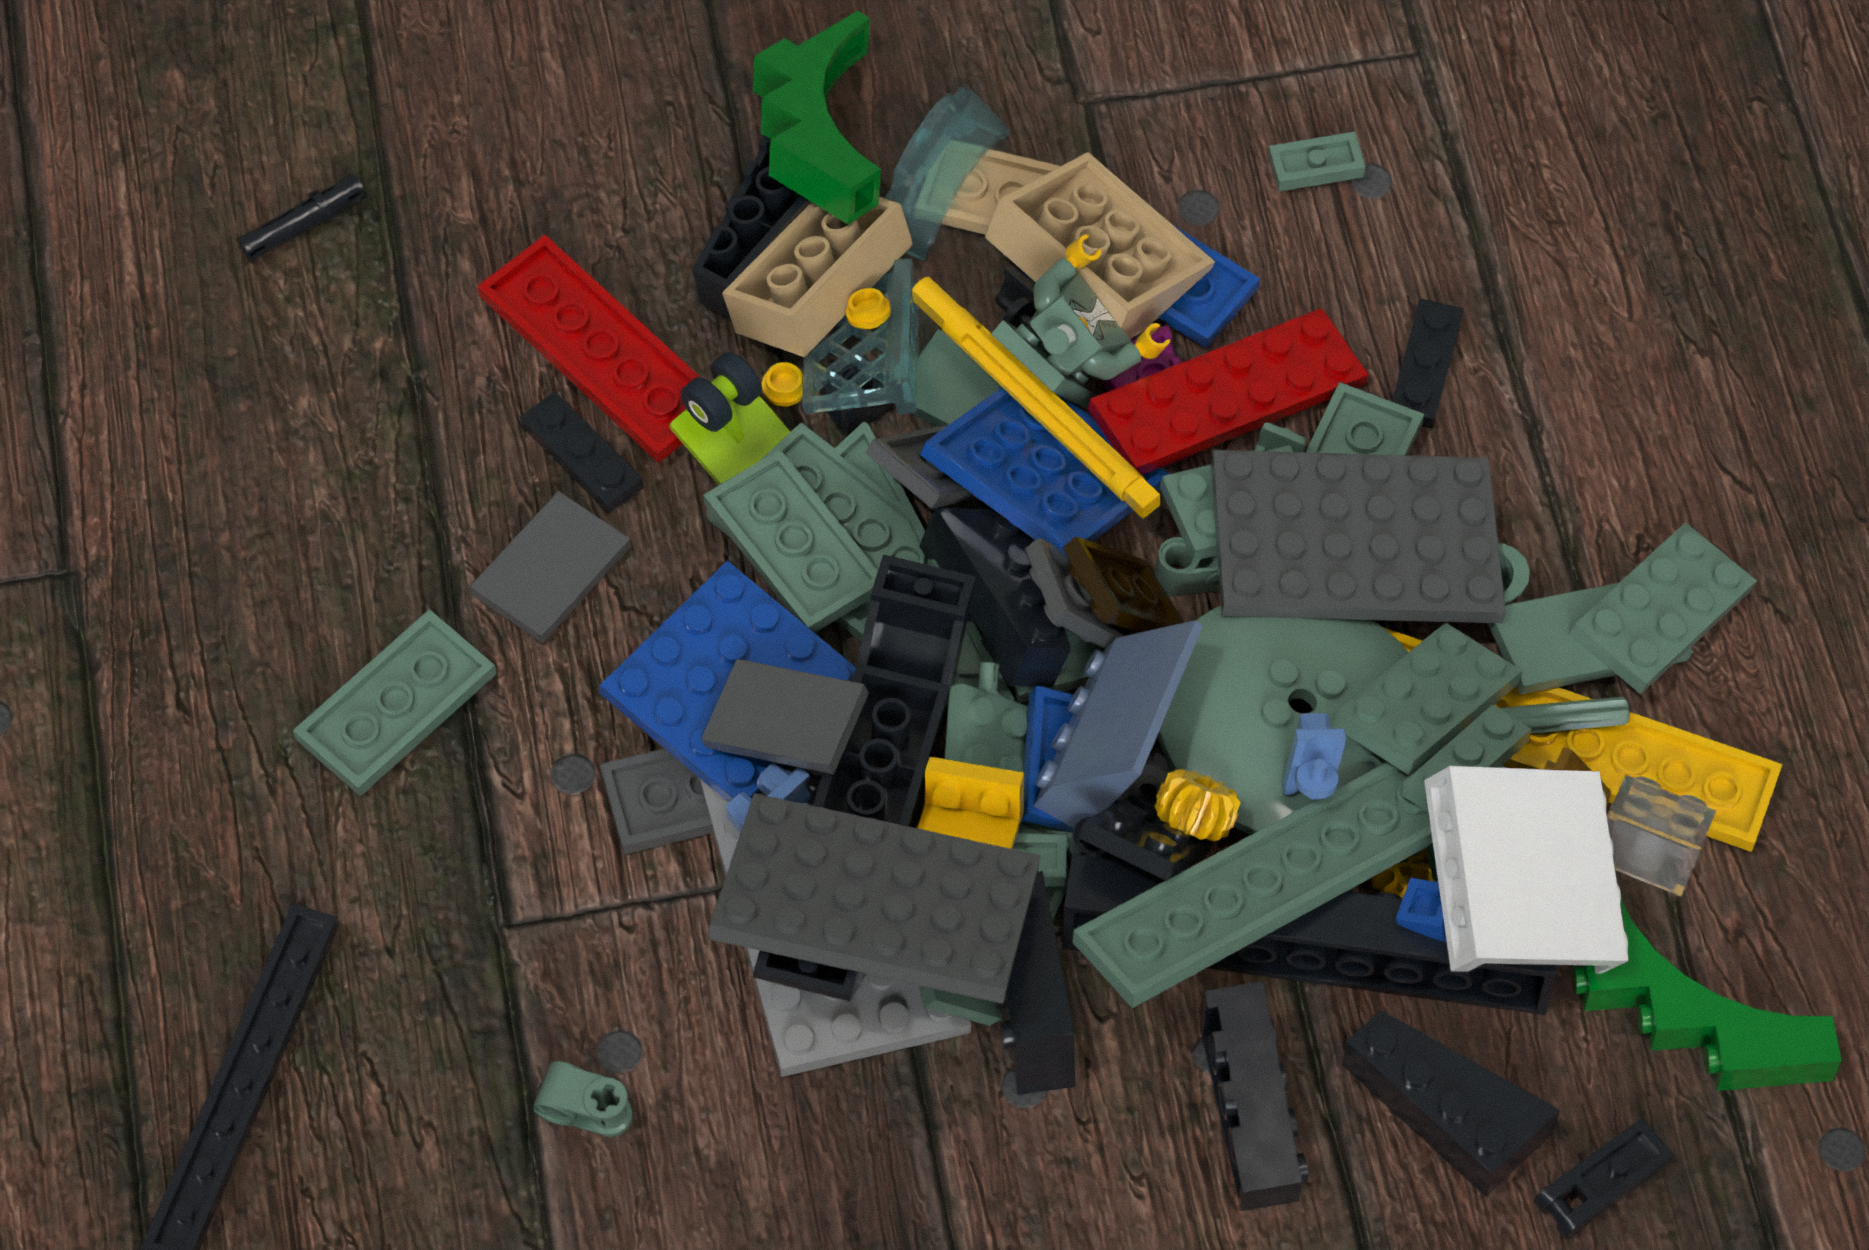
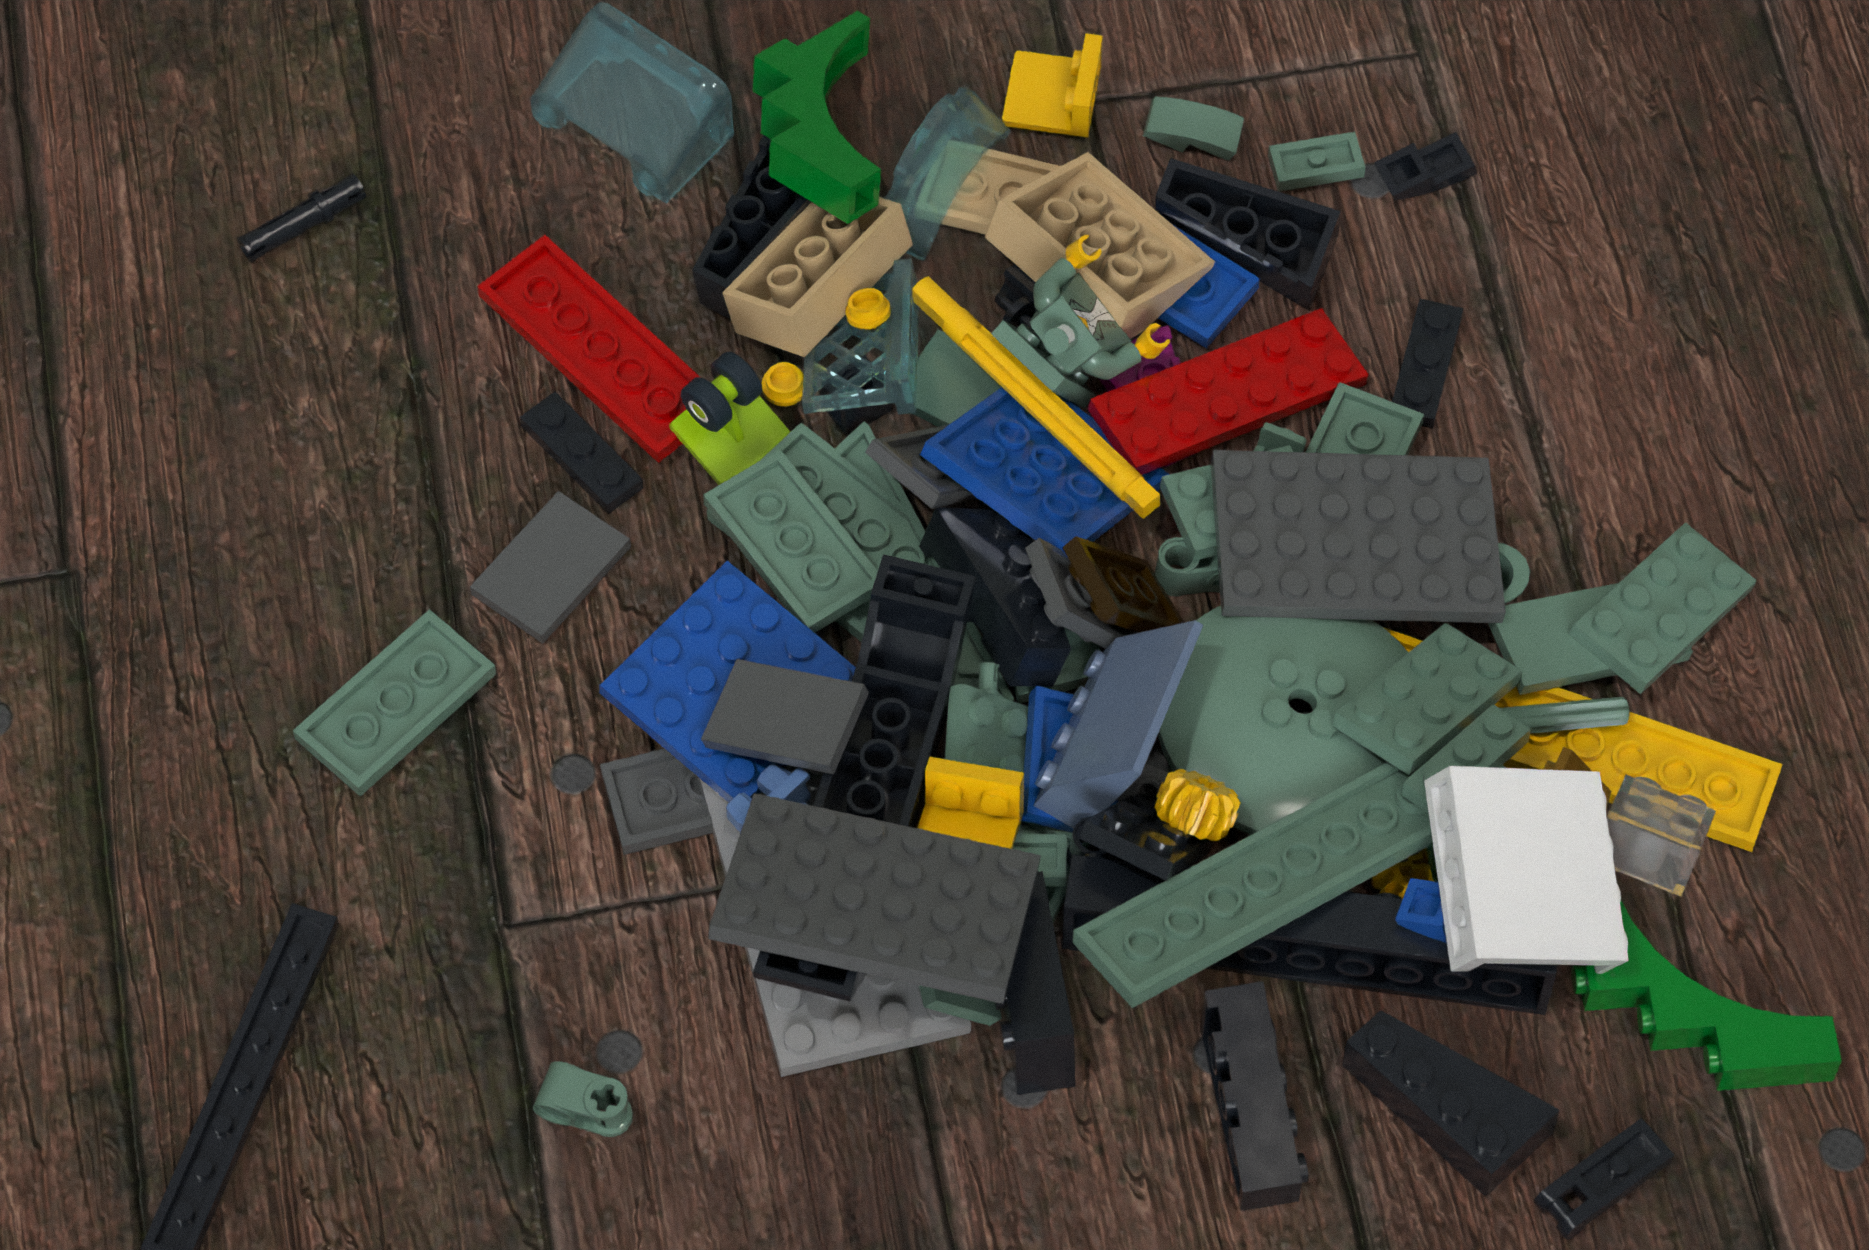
(637, 100): none -> clear light blue windscreen
(1054, 90): none -> yellow bracket
(1187, 123): none -> sand green slope
(1256, 227): none -> black wedge
(1314, 757): medium blue hips -> none
(1426, 170): none -> black slope

